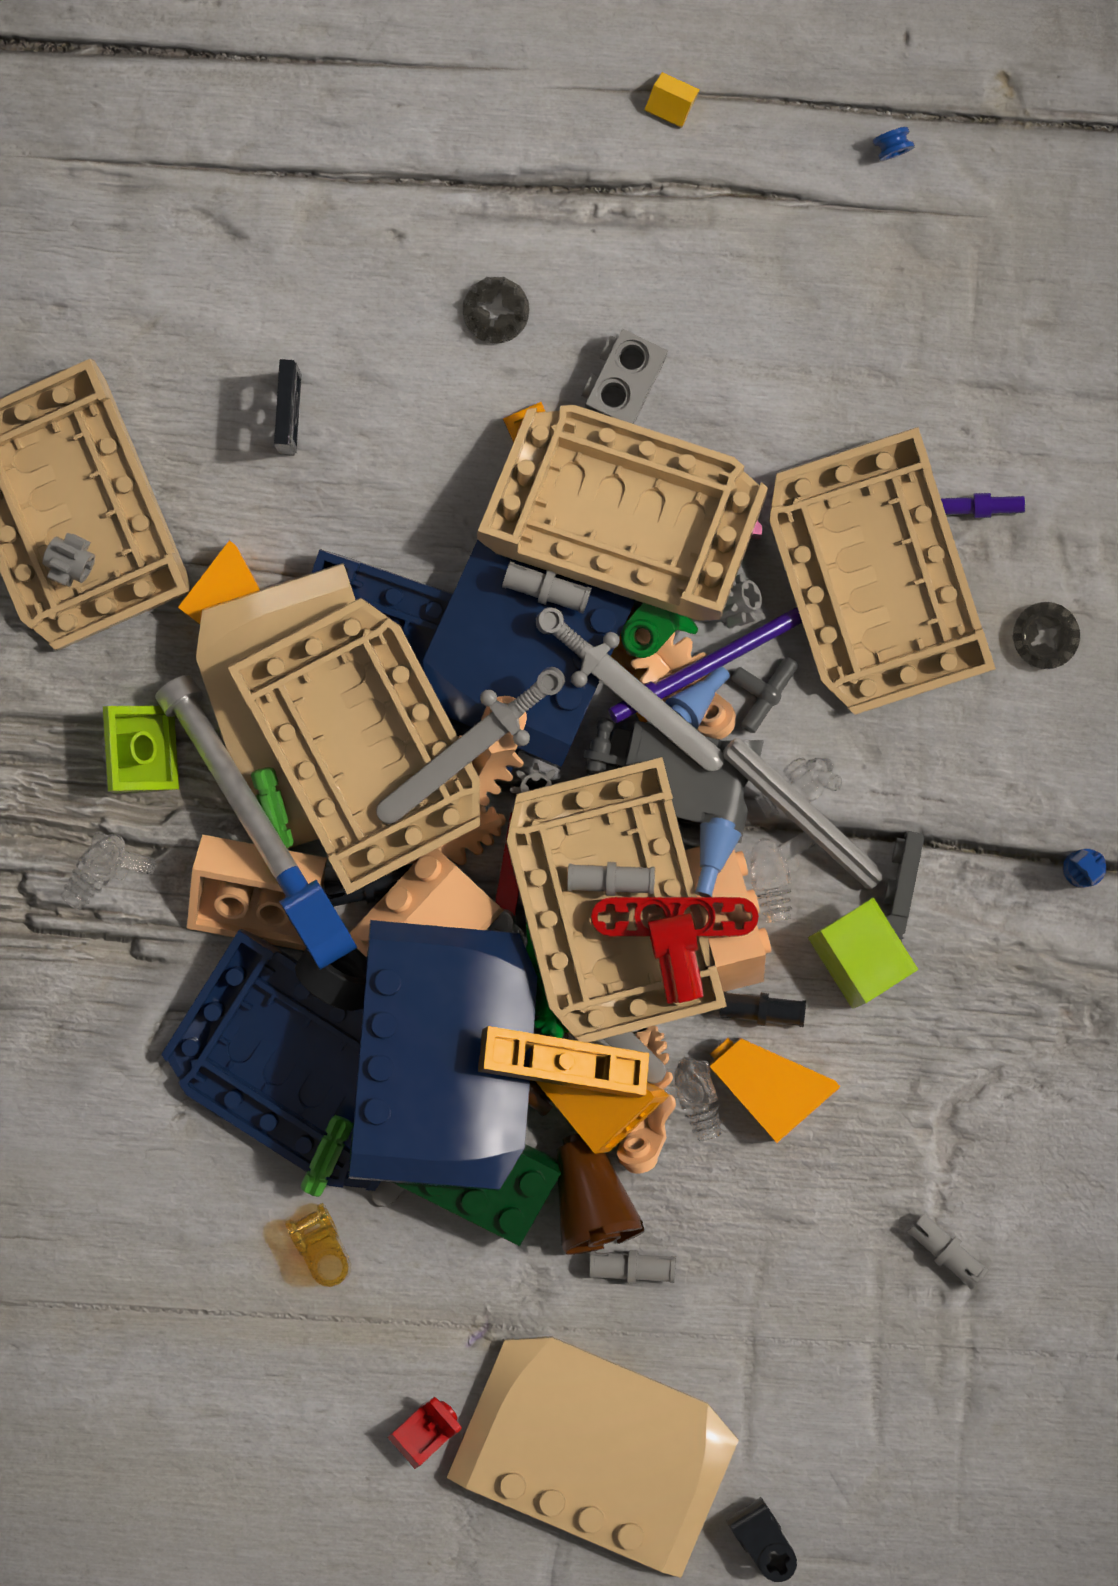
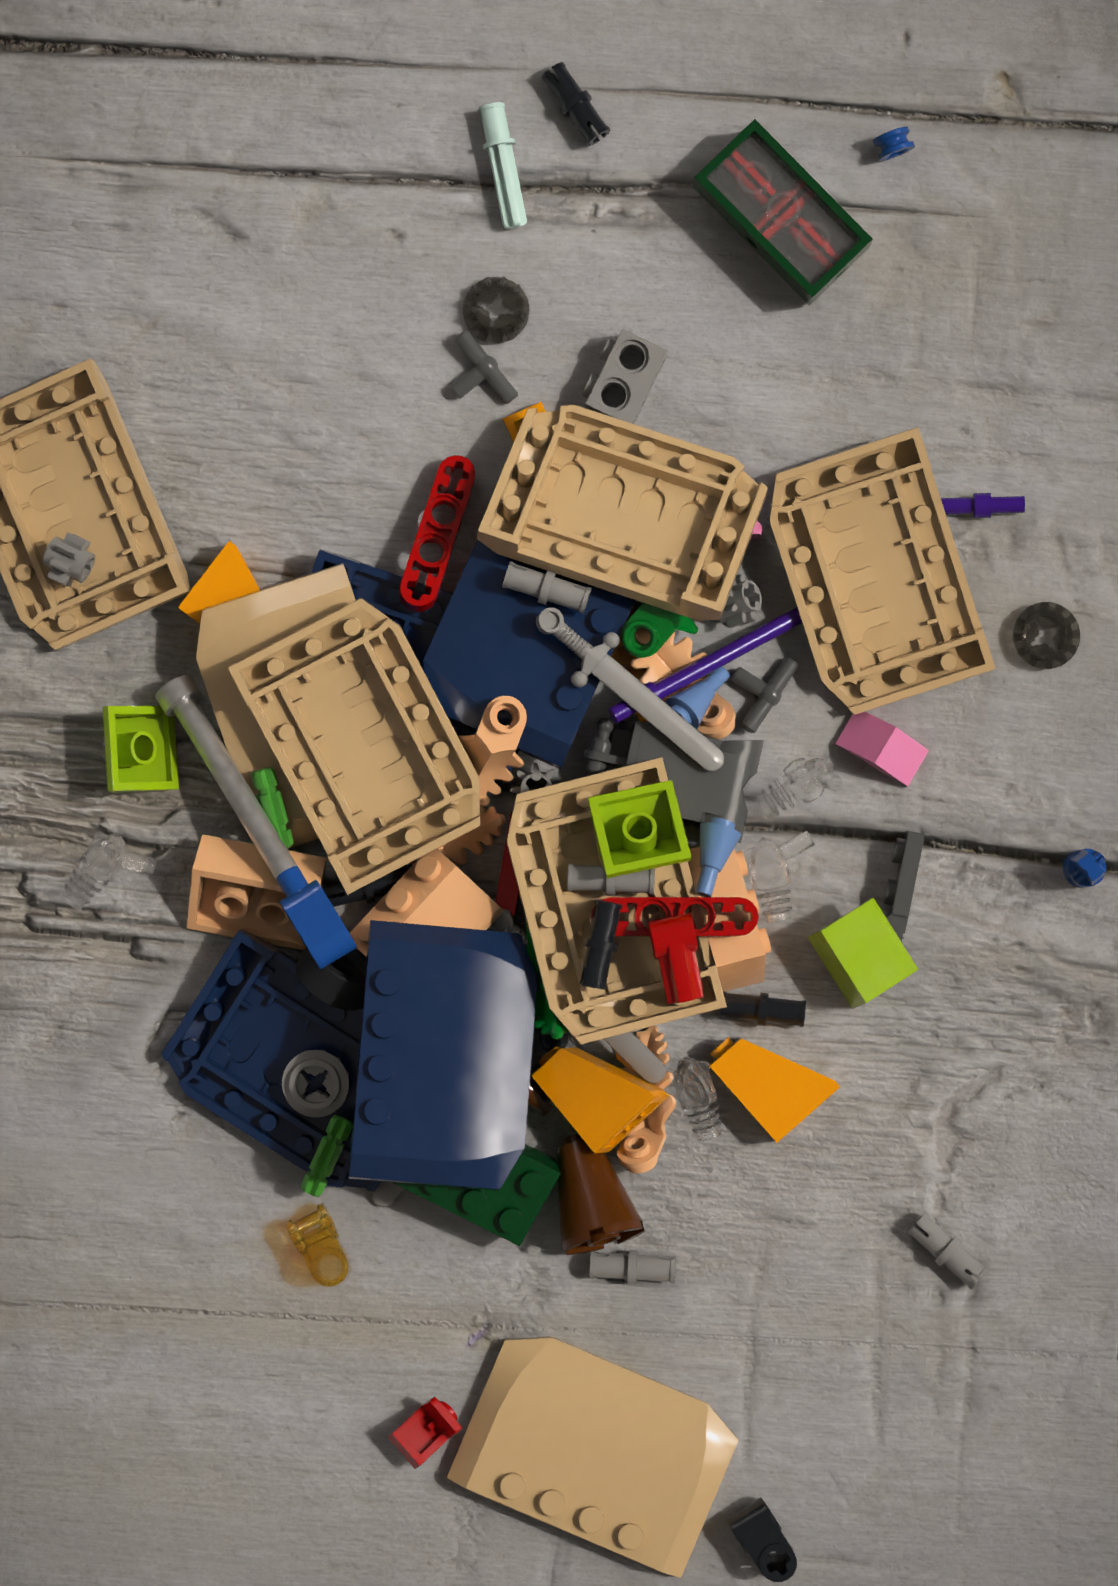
(287, 407): black piece -> none
(296, 1083): none -> light grey gear
(434, 532): none -> red beam
(485, 368): none -> dark grey piece
(500, 721): light grey sword -> none
(503, 164): none -> light aqua axle
(564, 1062): hinge -> none
(575, 103): none -> black pin
(600, 944): none -> black pin
(638, 829): none -> lime slope
(671, 99): yellow slope -> none
(782, 212): none -> clear brick
(803, 813): light grey axle -> none
(882, 746): none -> bright pink slope

